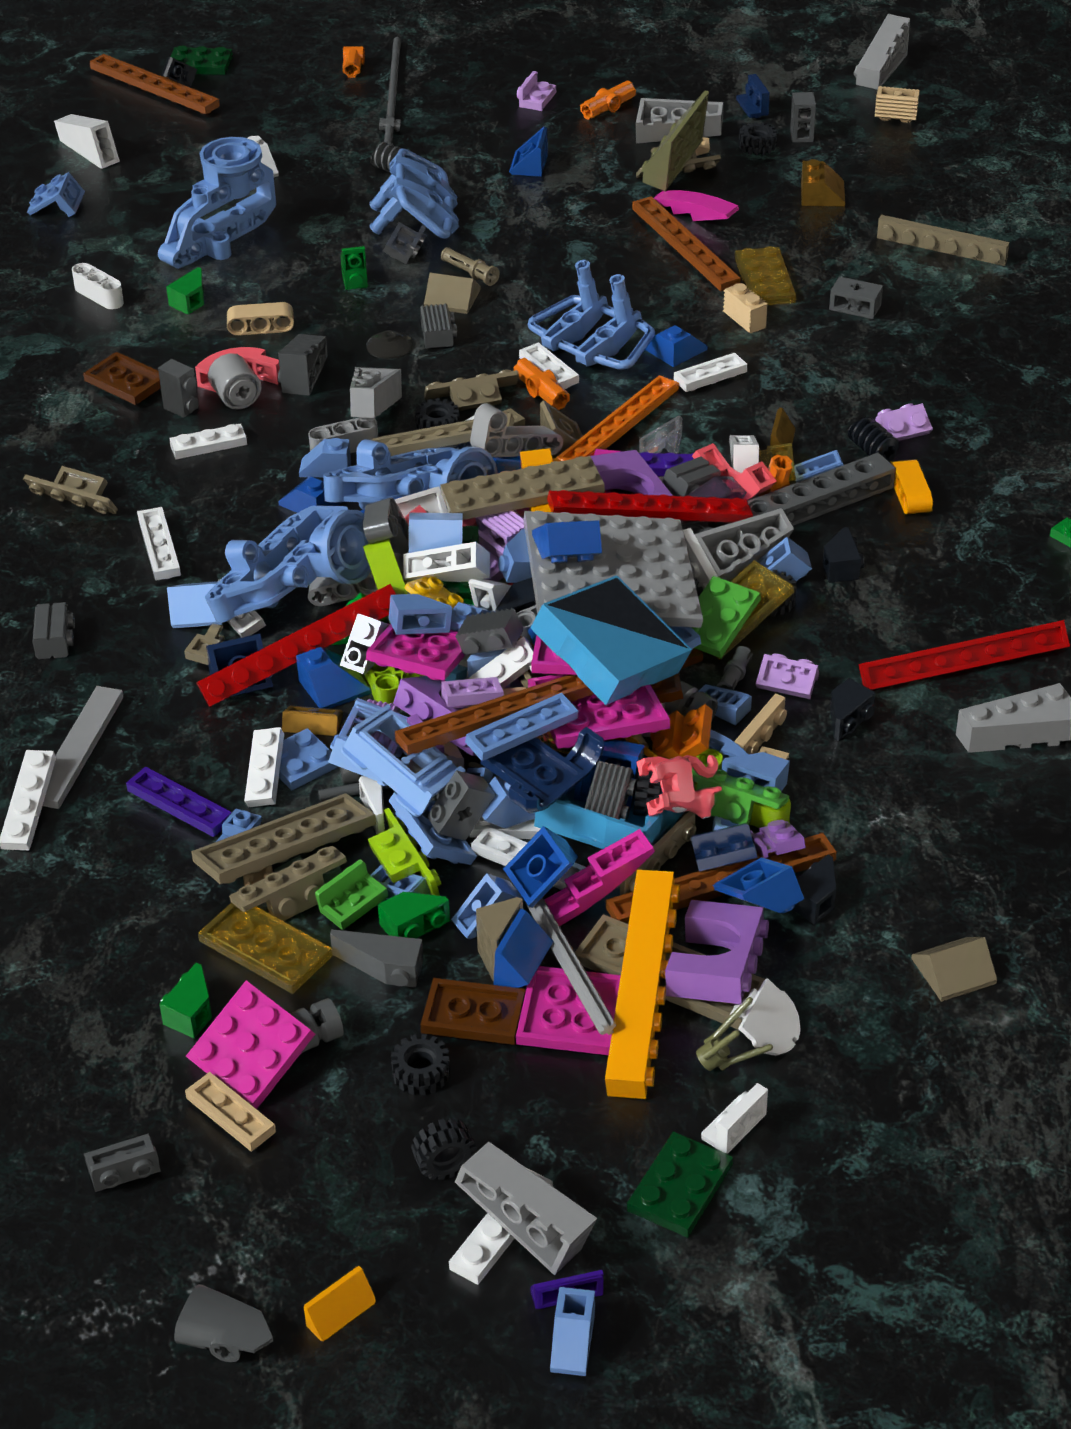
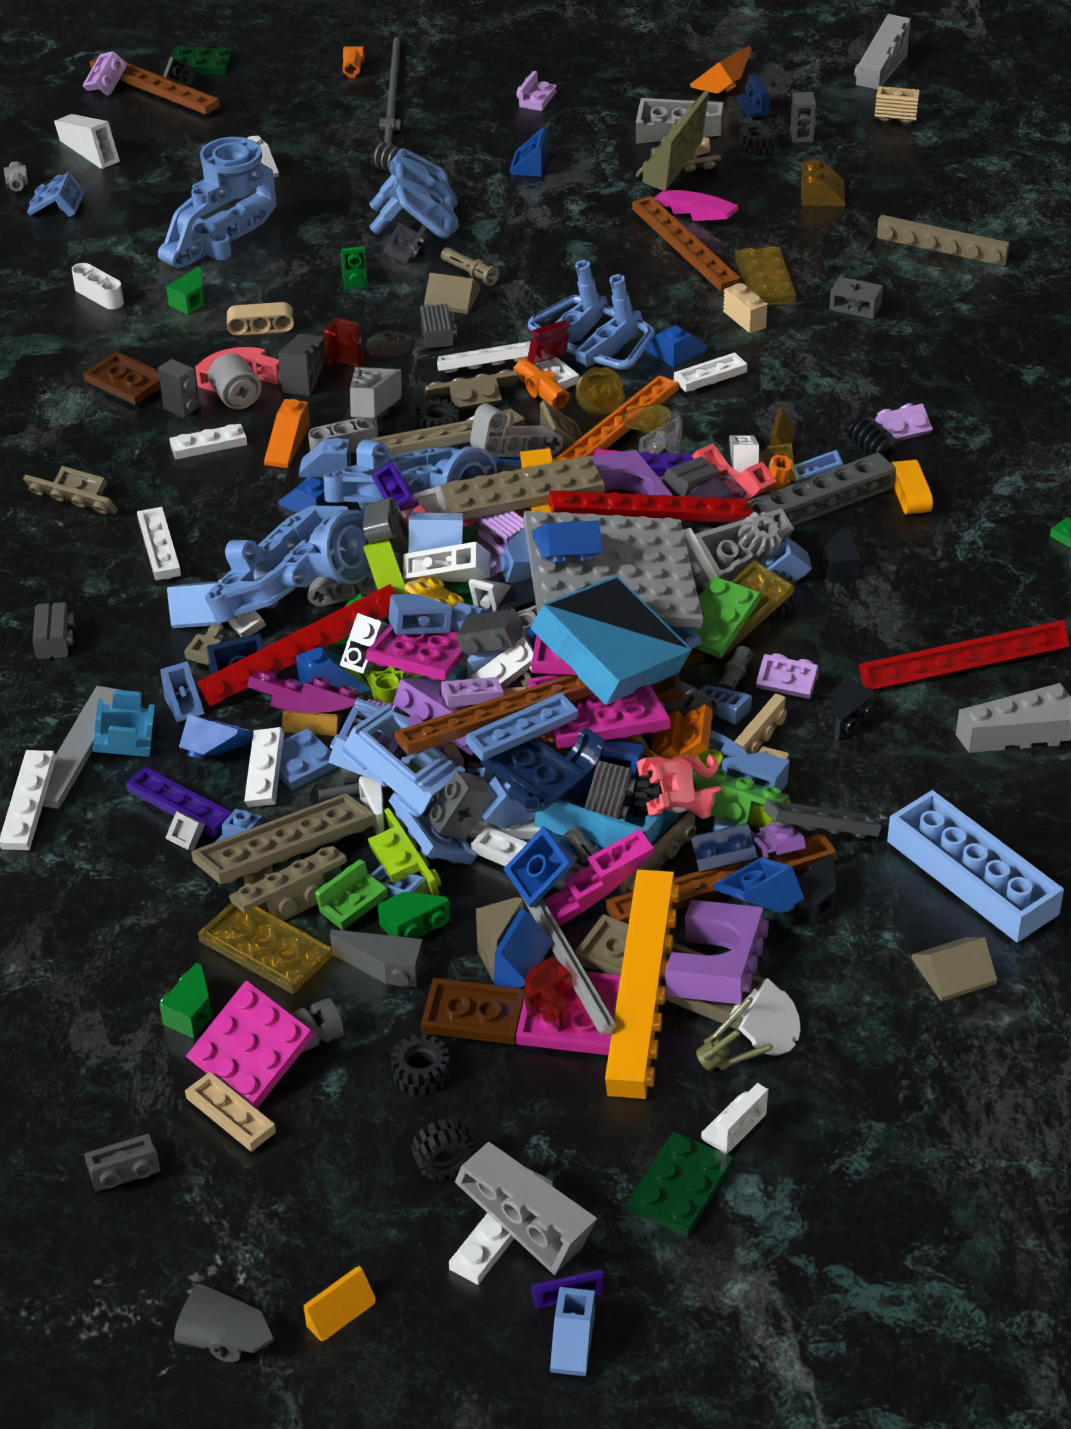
(16, 176): none -> light grey axle
(105, 73): none -> lavender bracket
(123, 725): none -> dark azure panel
(181, 691): none -> medium blue slope
(185, 831): none -> plate
(212, 737): none -> slope
(287, 433): none -> orange slope
(313, 697): none -> magenta slope
(343, 343): none -> clear red bracket
(393, 484): none -> dark purple slope
(476, 358): none -> white plate
(487, 892): medium blue slope -> none
(546, 991): none -> clear red brick
(549, 342): none -> dark red plate
(575, 838): none -> dark grey pin
(600, 391): none -> clear yellow cylinder
(608, 100): orange piece -> none
(646, 417): none -> clear yellow dish
(724, 73): none -> orange wedge
(761, 534): none -> light grey gear
(816, 817): none -> dark grey plate
(975, 866): none -> light blue brick

